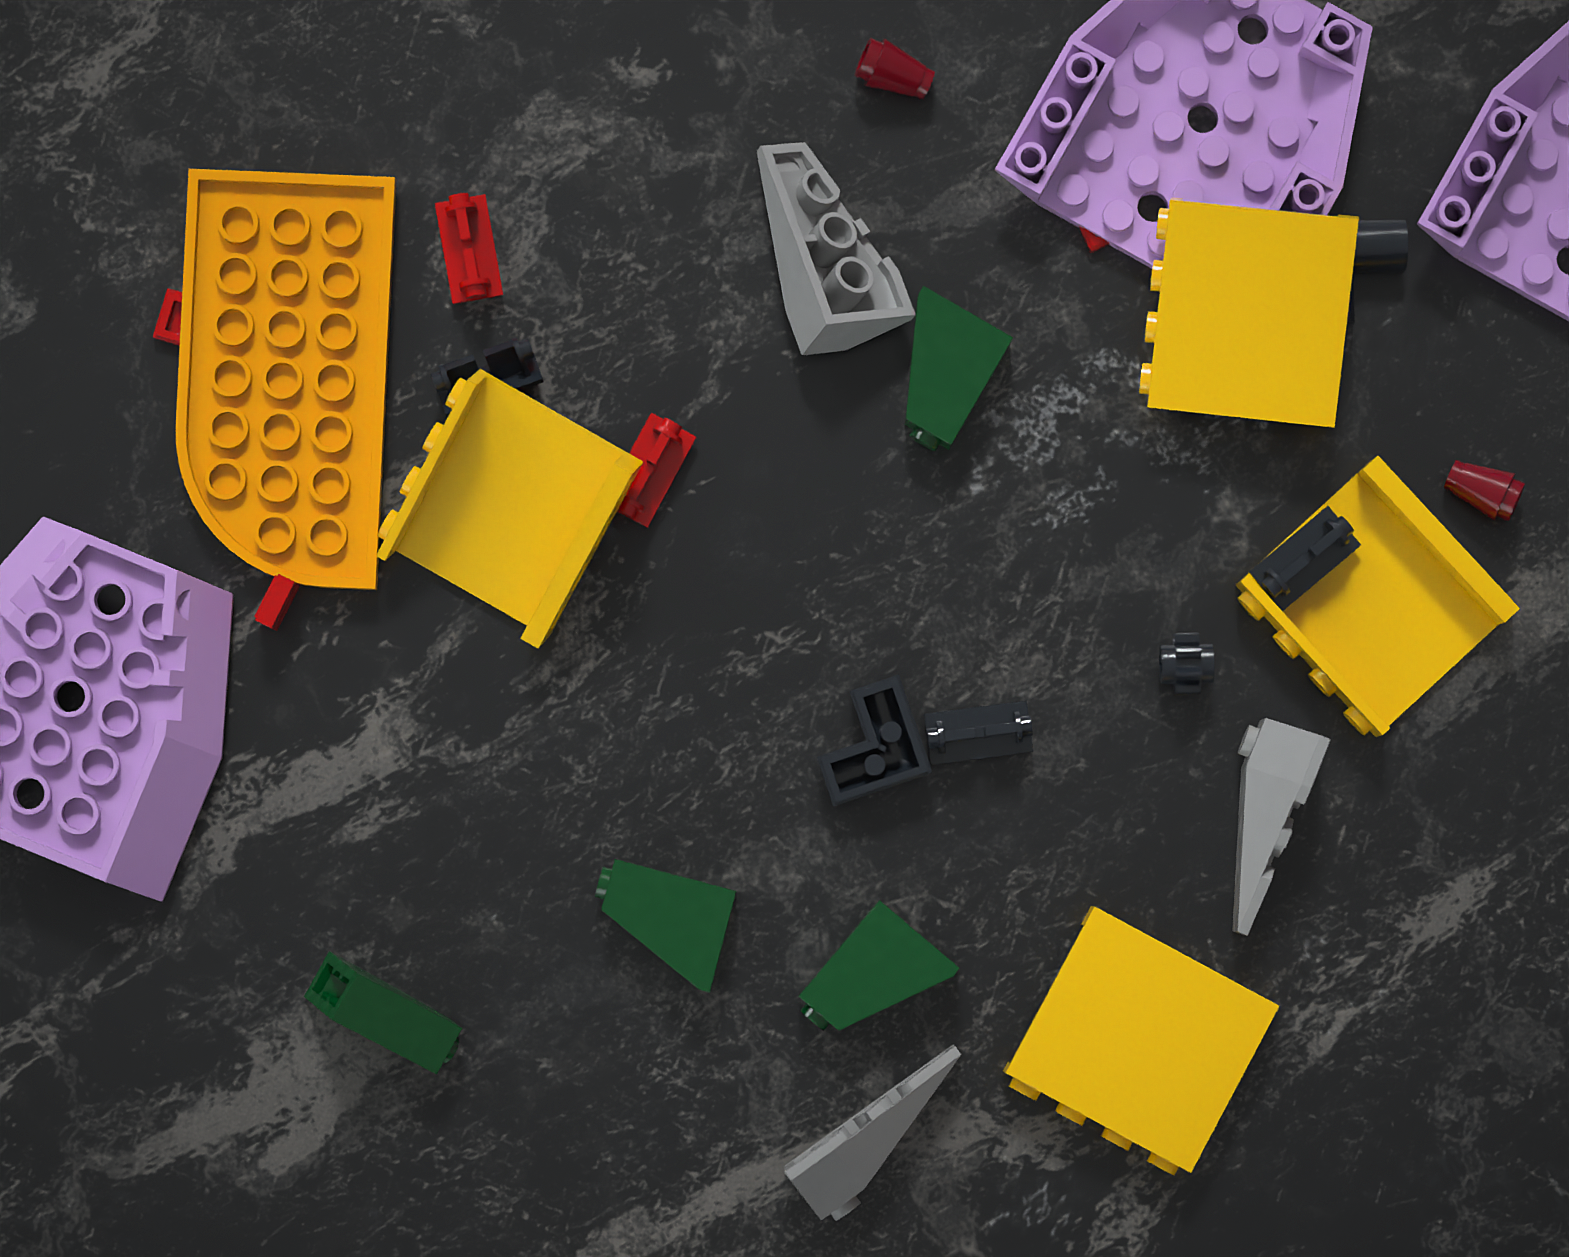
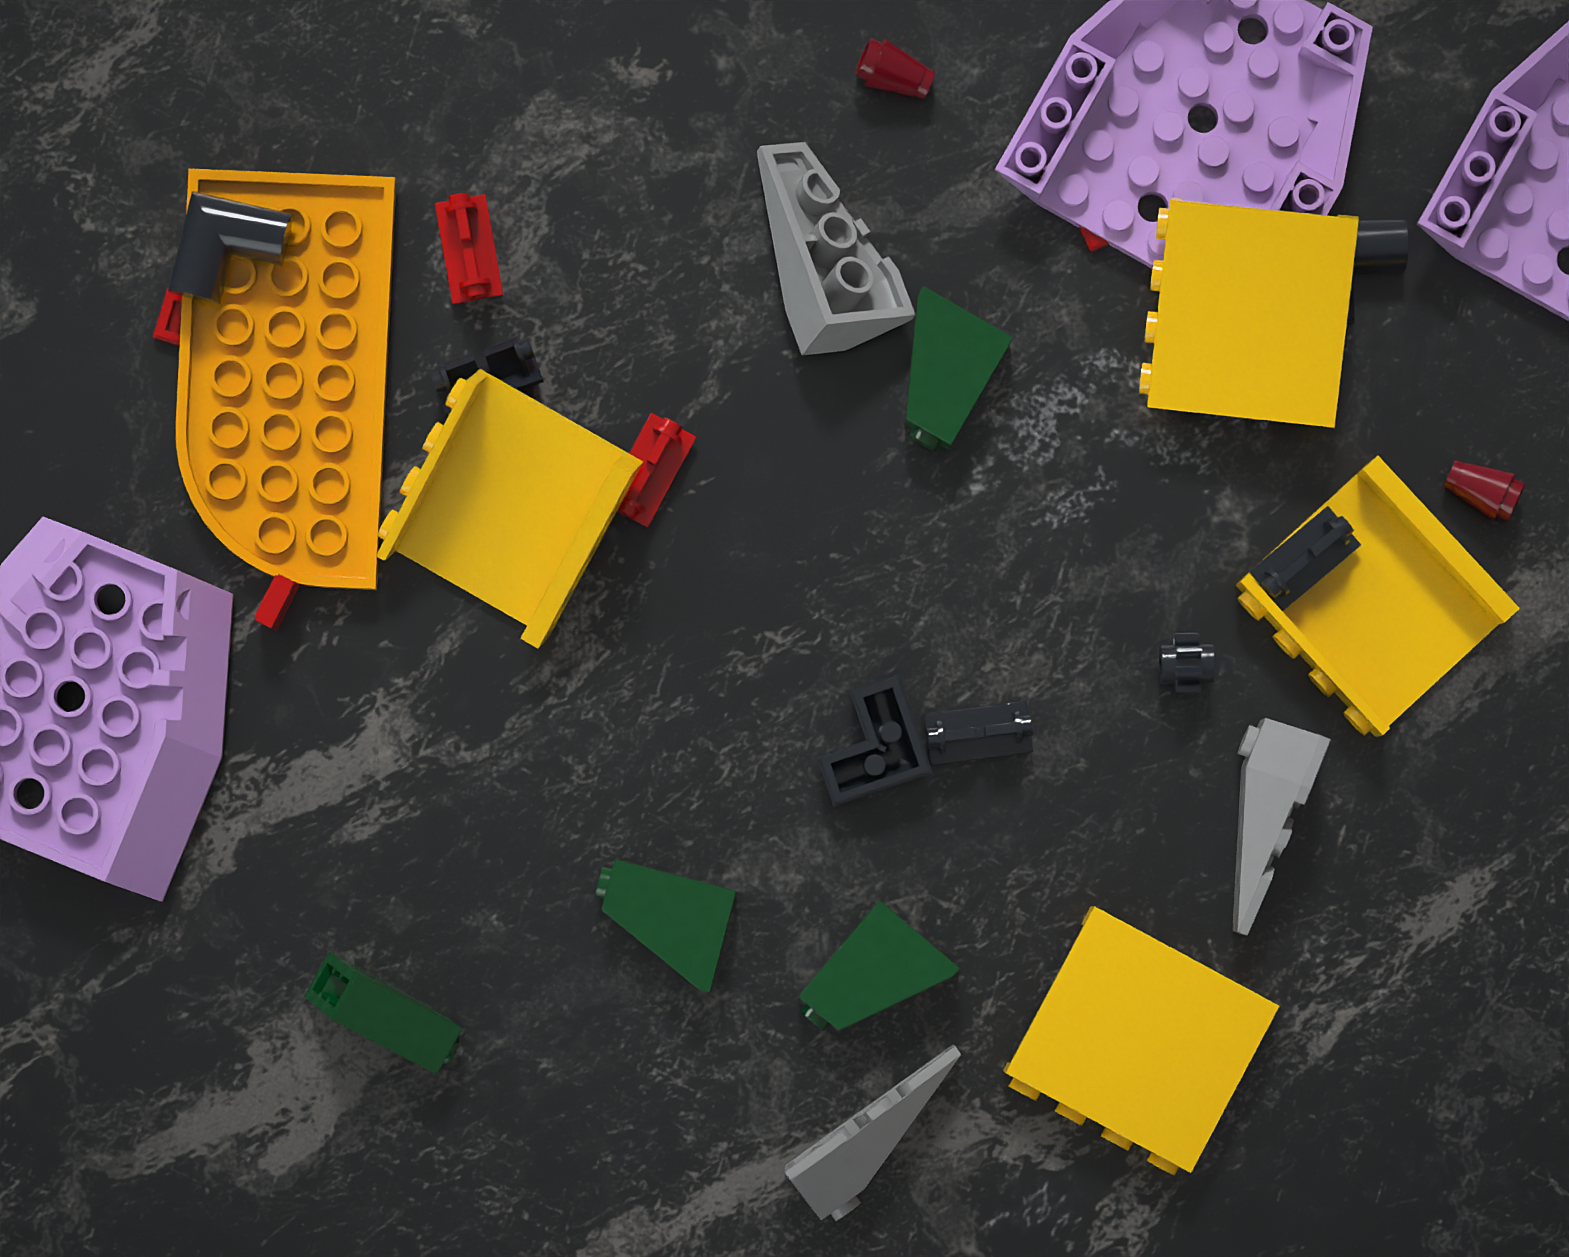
(215, 232): none -> black brick

